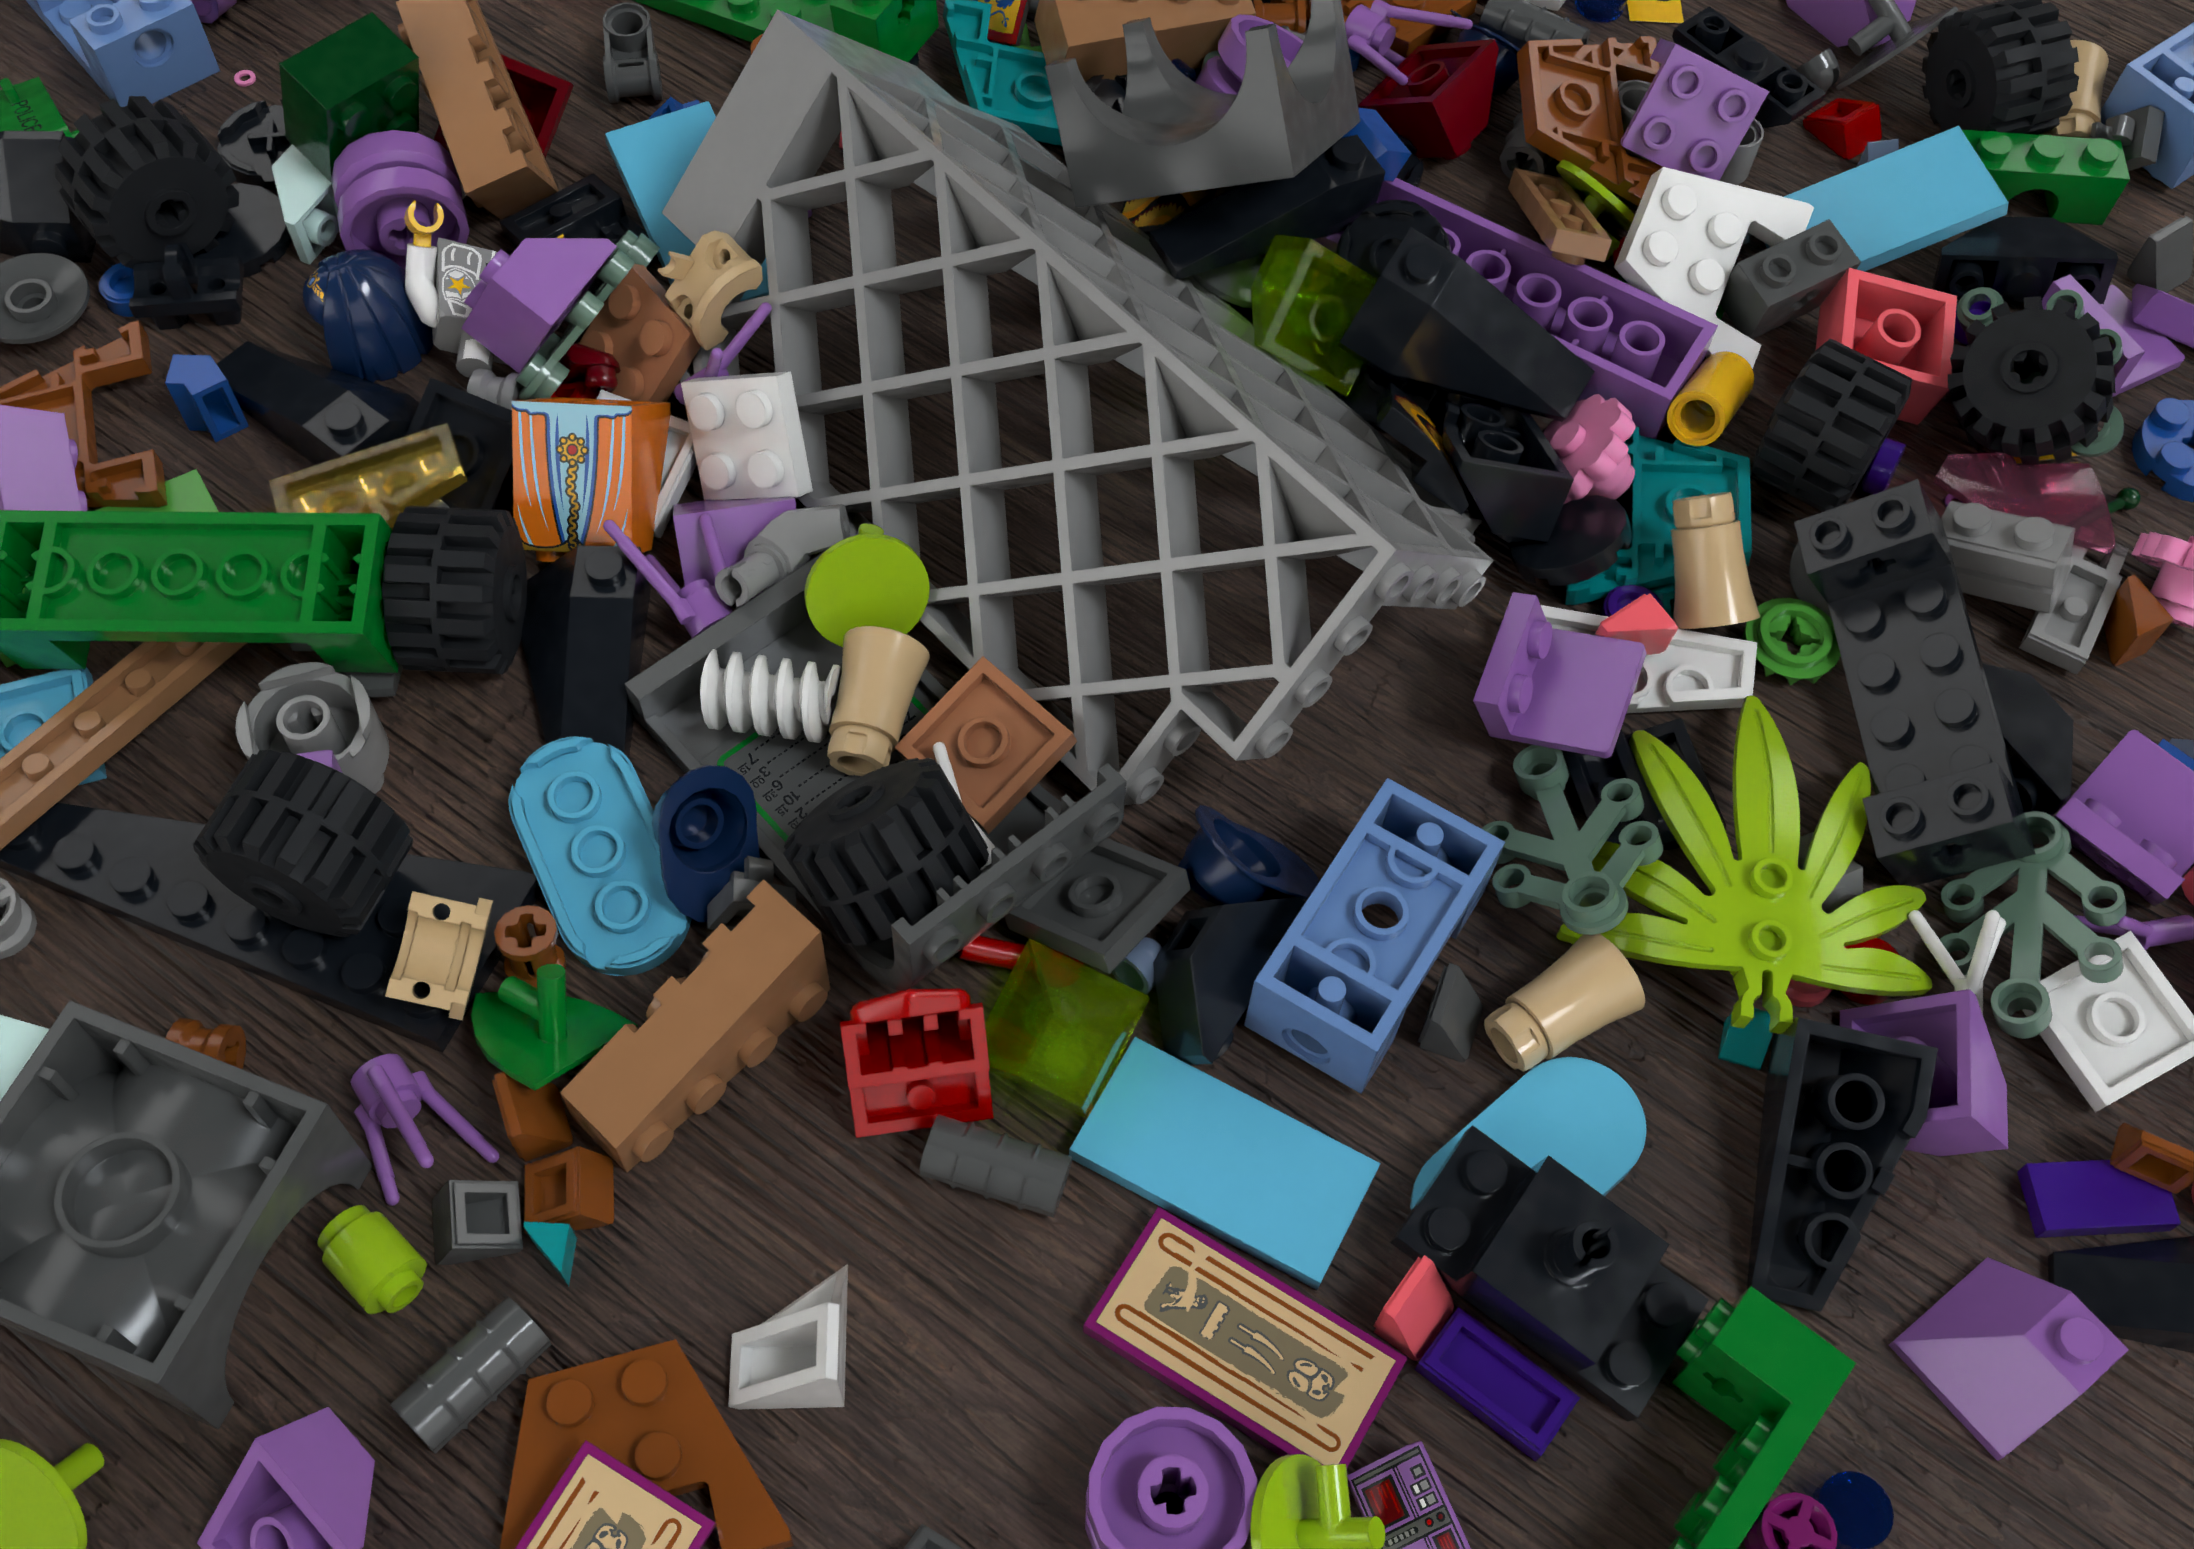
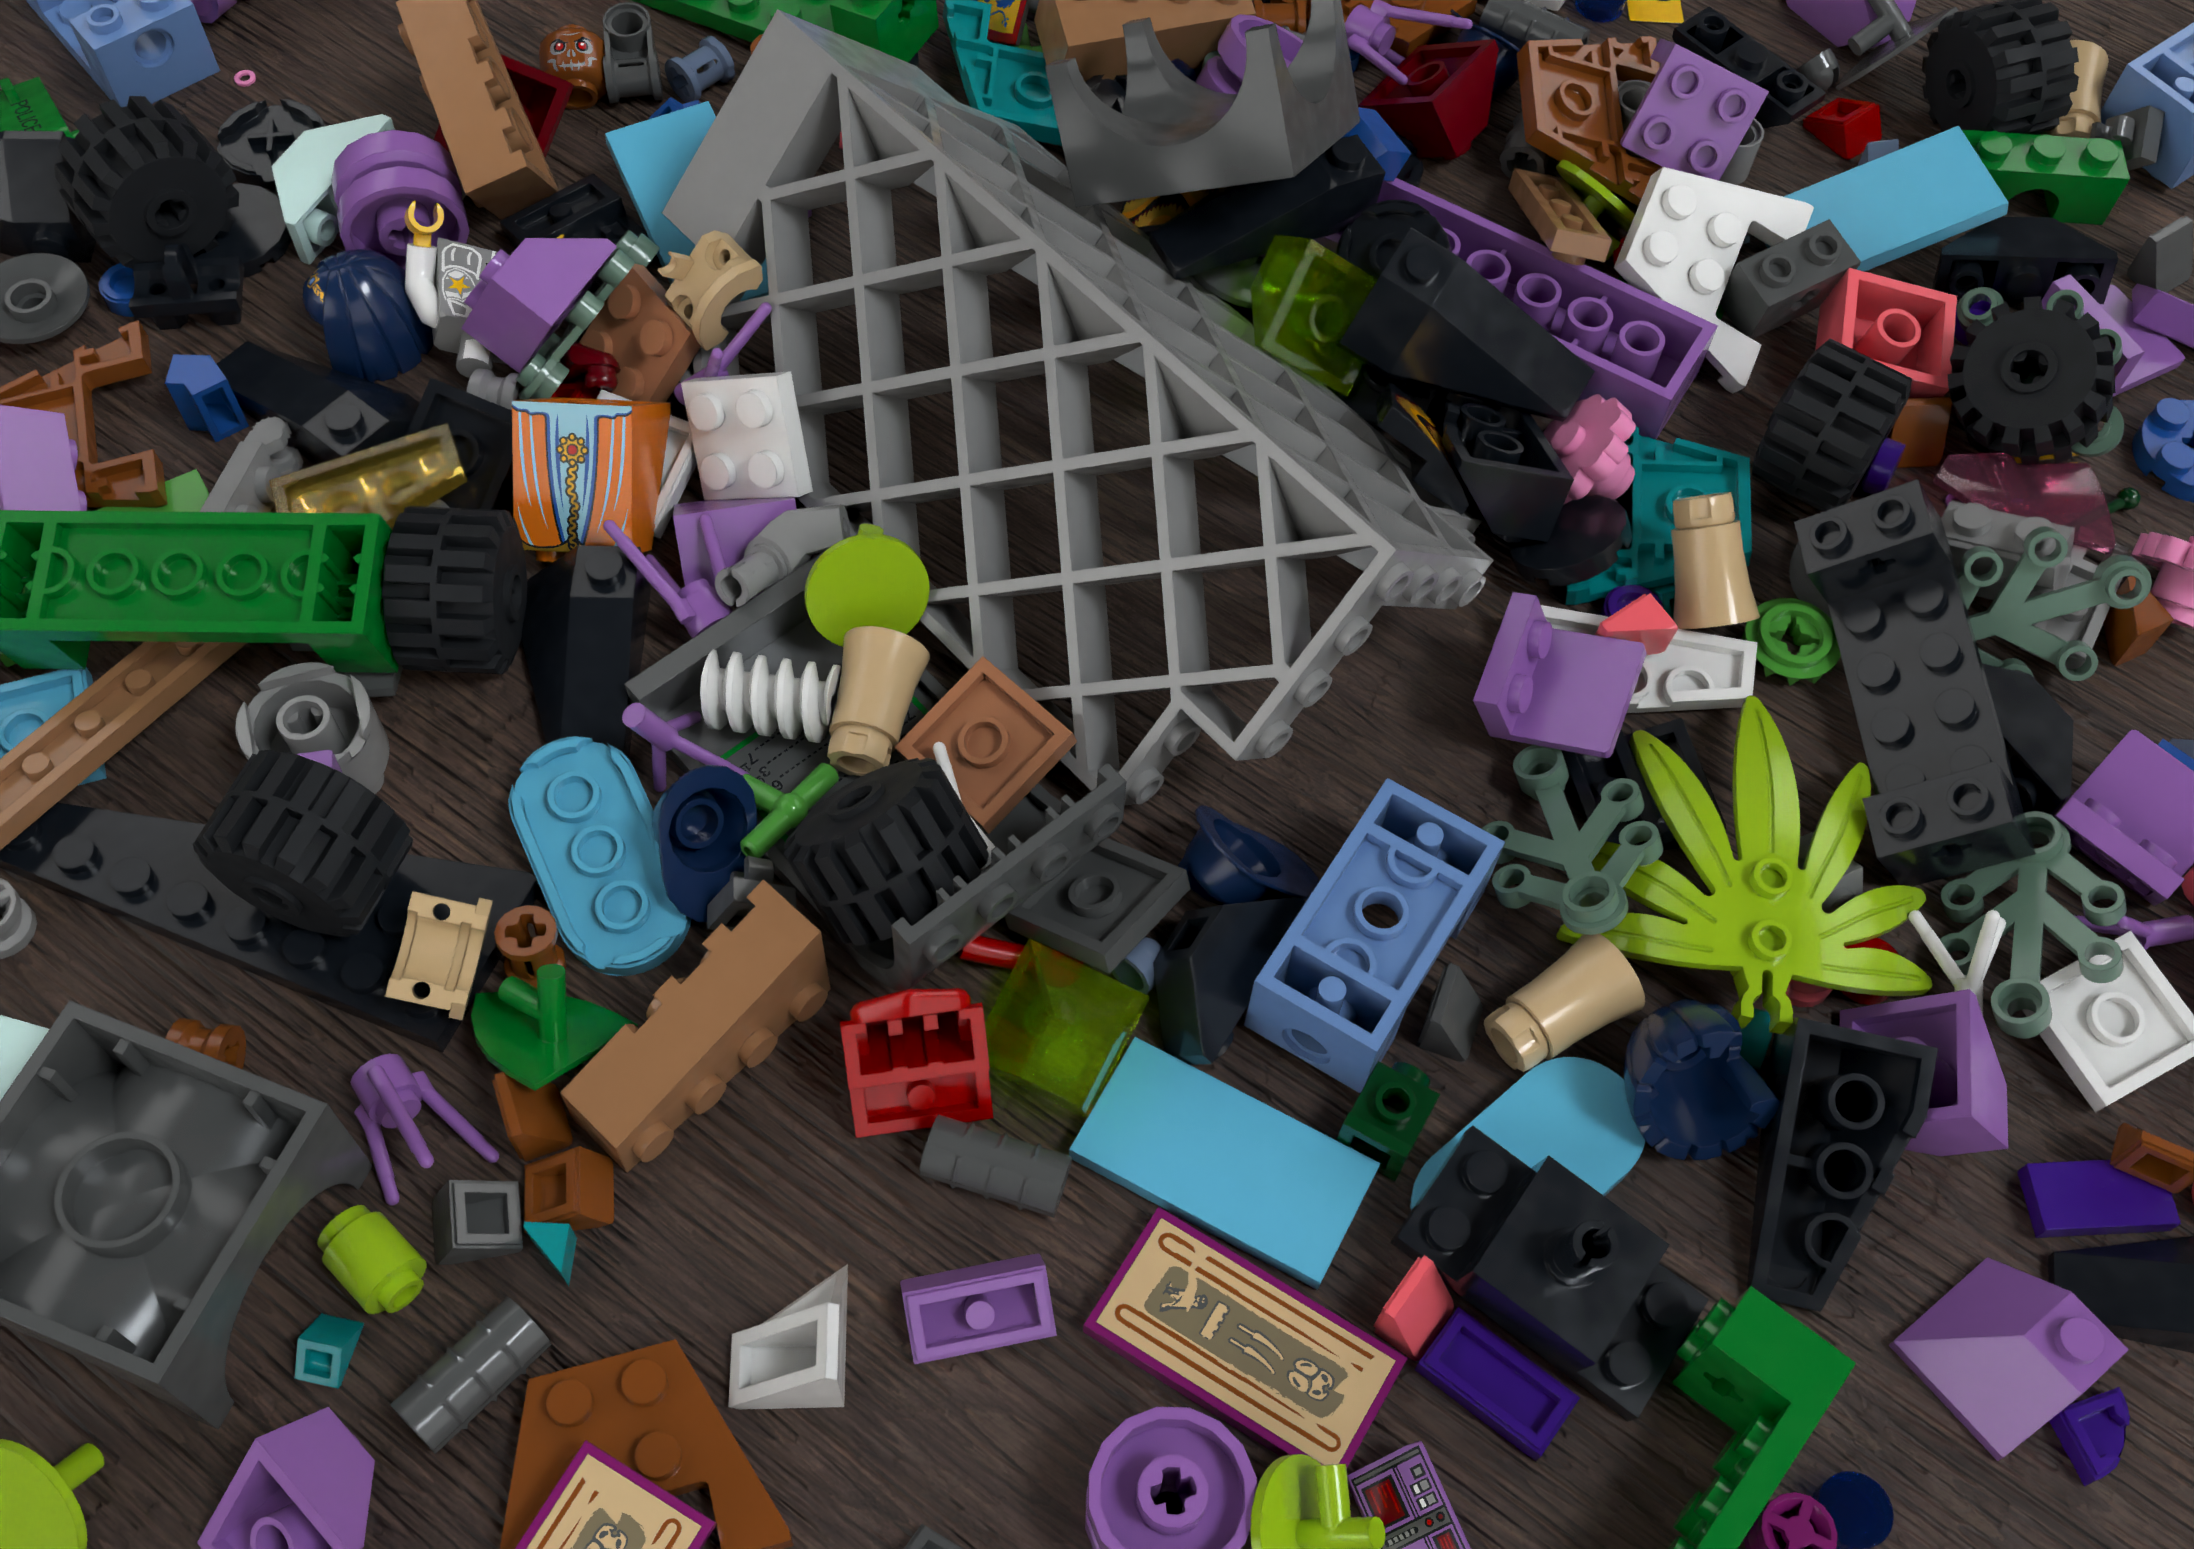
(255, 461): none -> light grey hinge
(326, 1350): none -> teal piece
(349, 88): dark green brick -> none
(577, 58): none -> dark orange head
(665, 736): none -> medium lavender plant
(695, 83): none -> sand blue bush
(784, 809): none -> bright green piece
(978, 1308): none -> medium lavender slope
(1384, 1134): none -> dark green brick
(1692, 1084): none -> dark blue hair
(1710, 398): yellow pin -> none
(1923, 430): none -> dark orange slope
(2013, 614): none -> sand green plant
(2093, 1433): none -> dark purple tile

